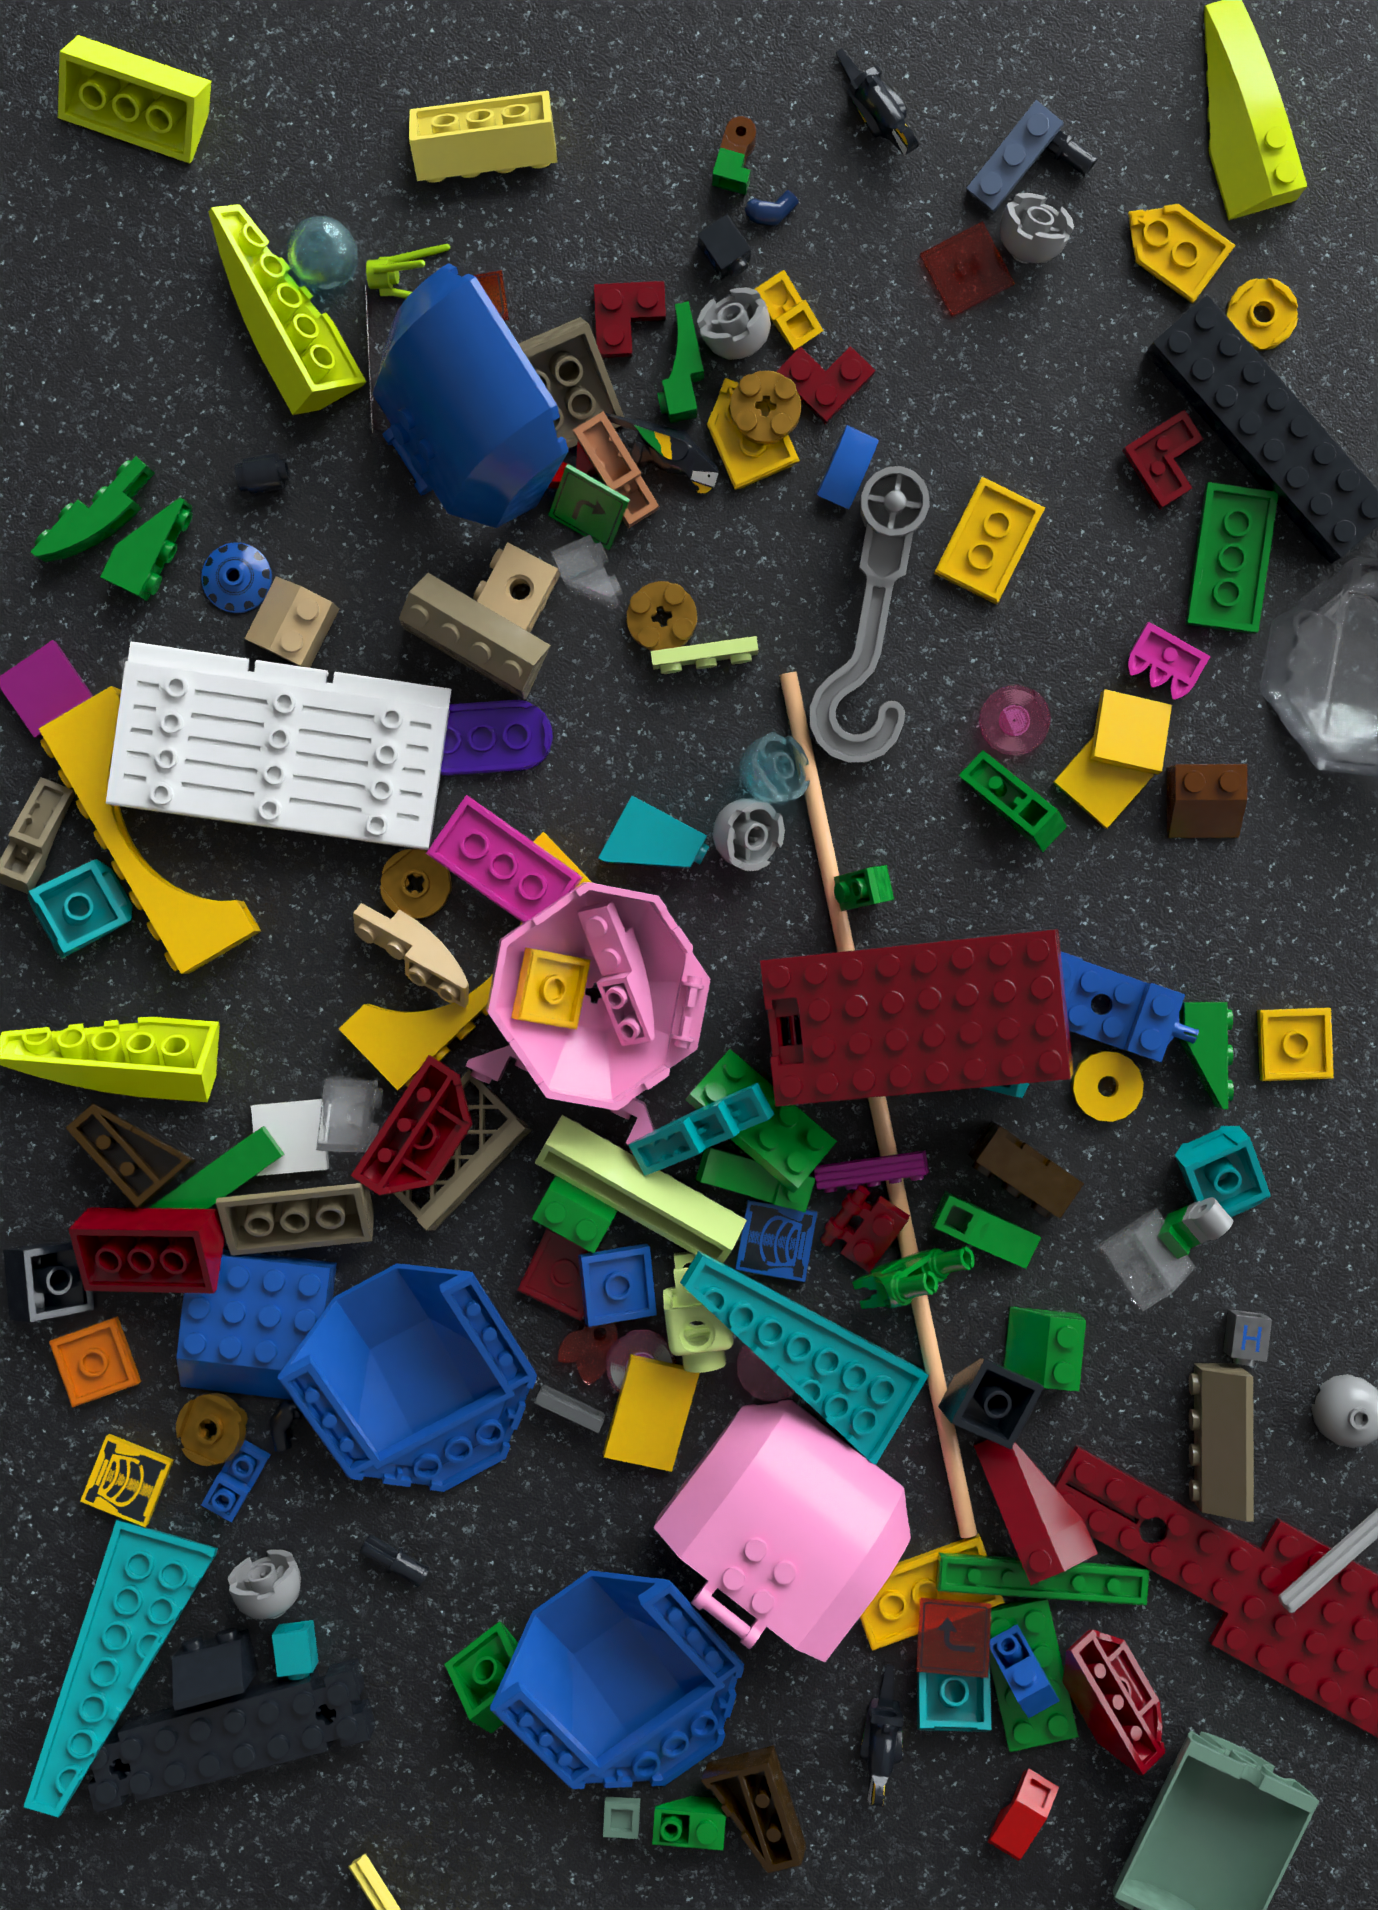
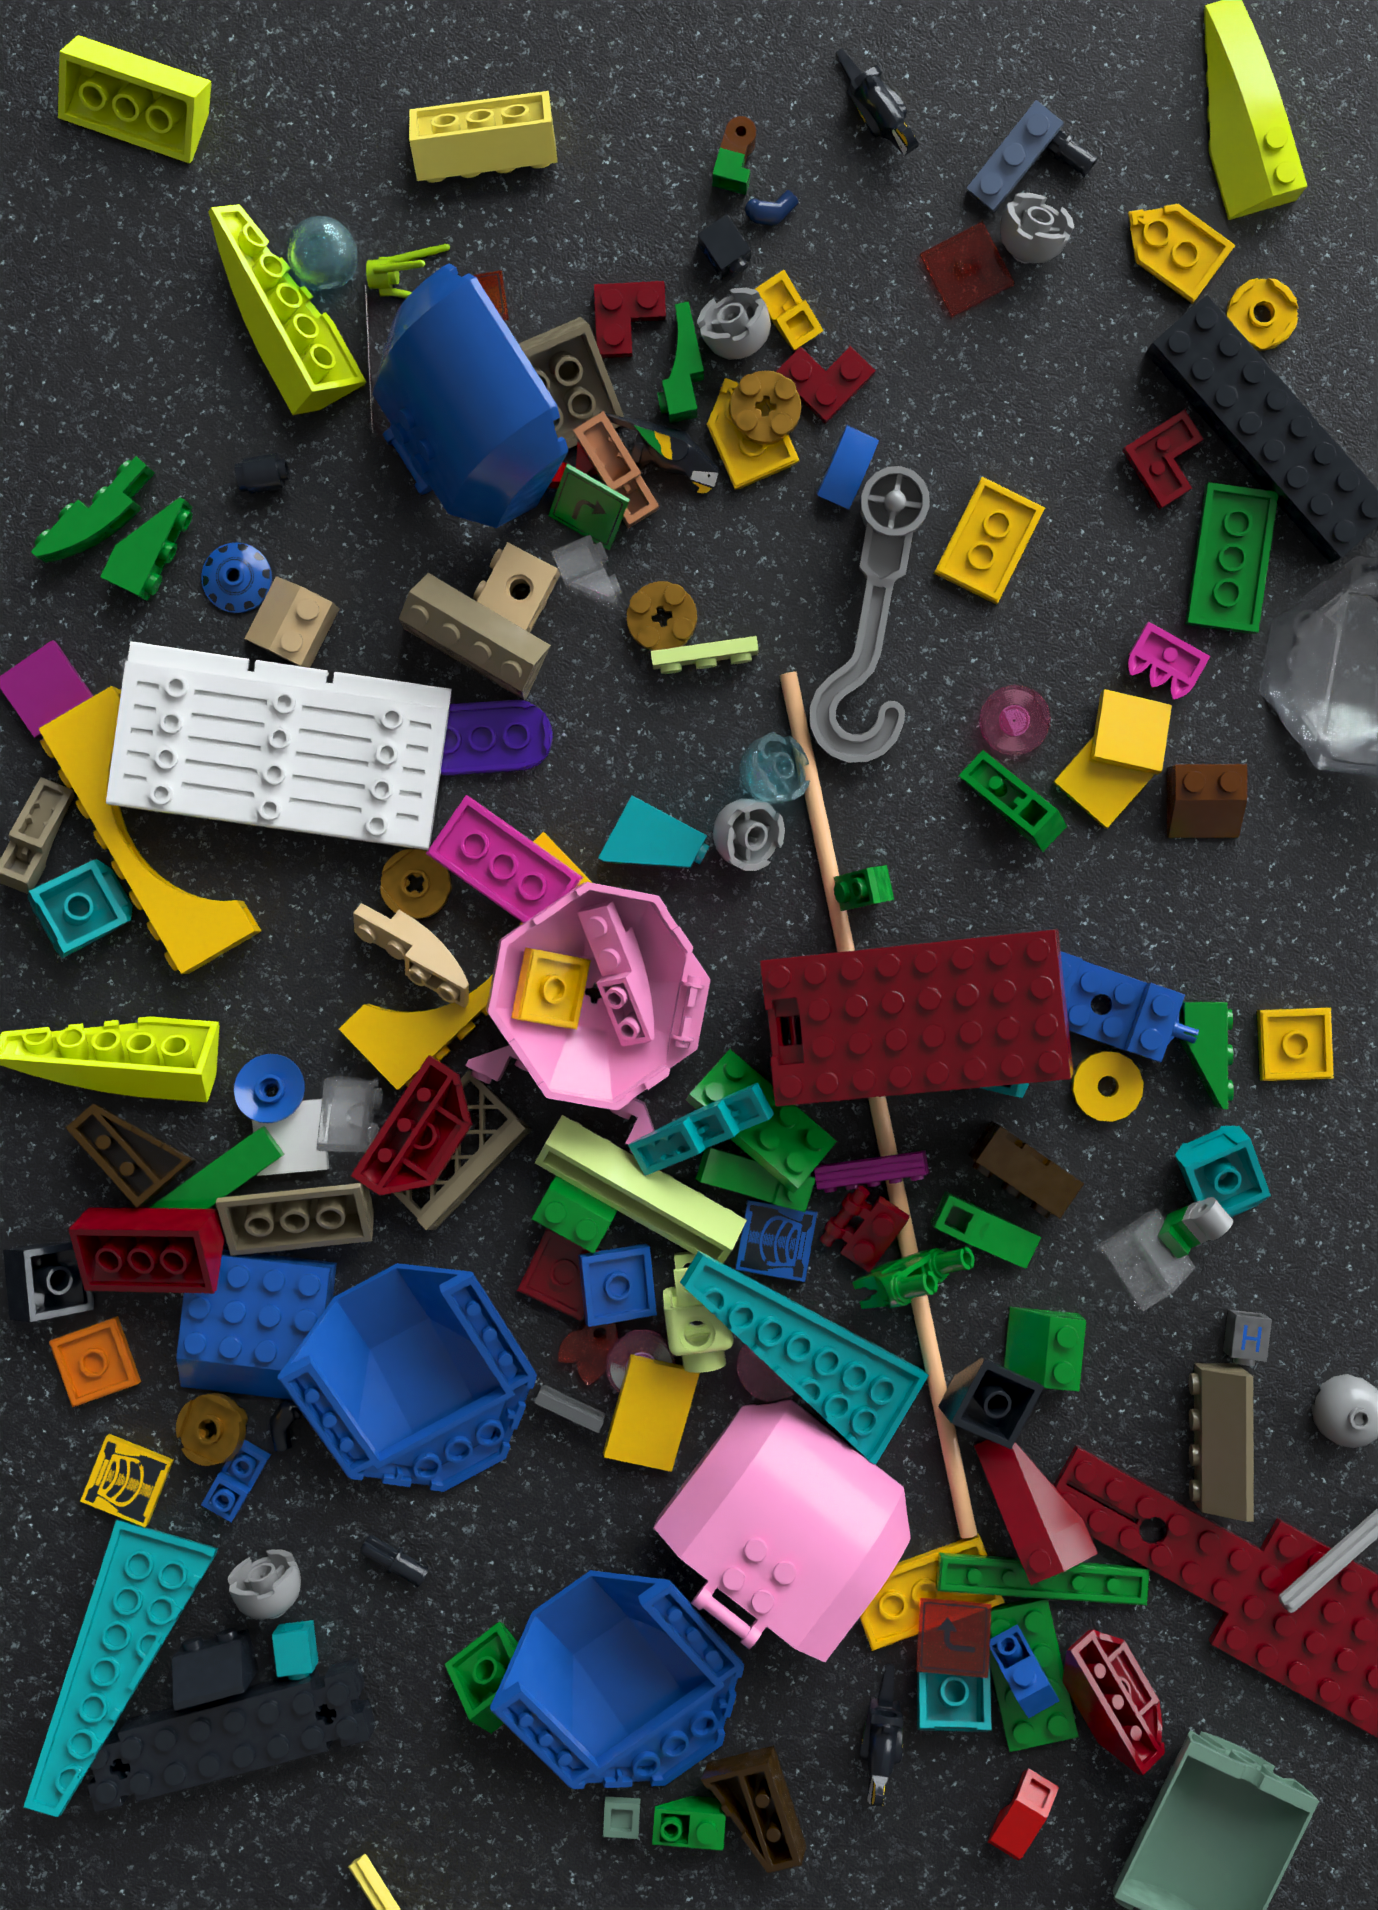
(258, 1077): none -> blue dish

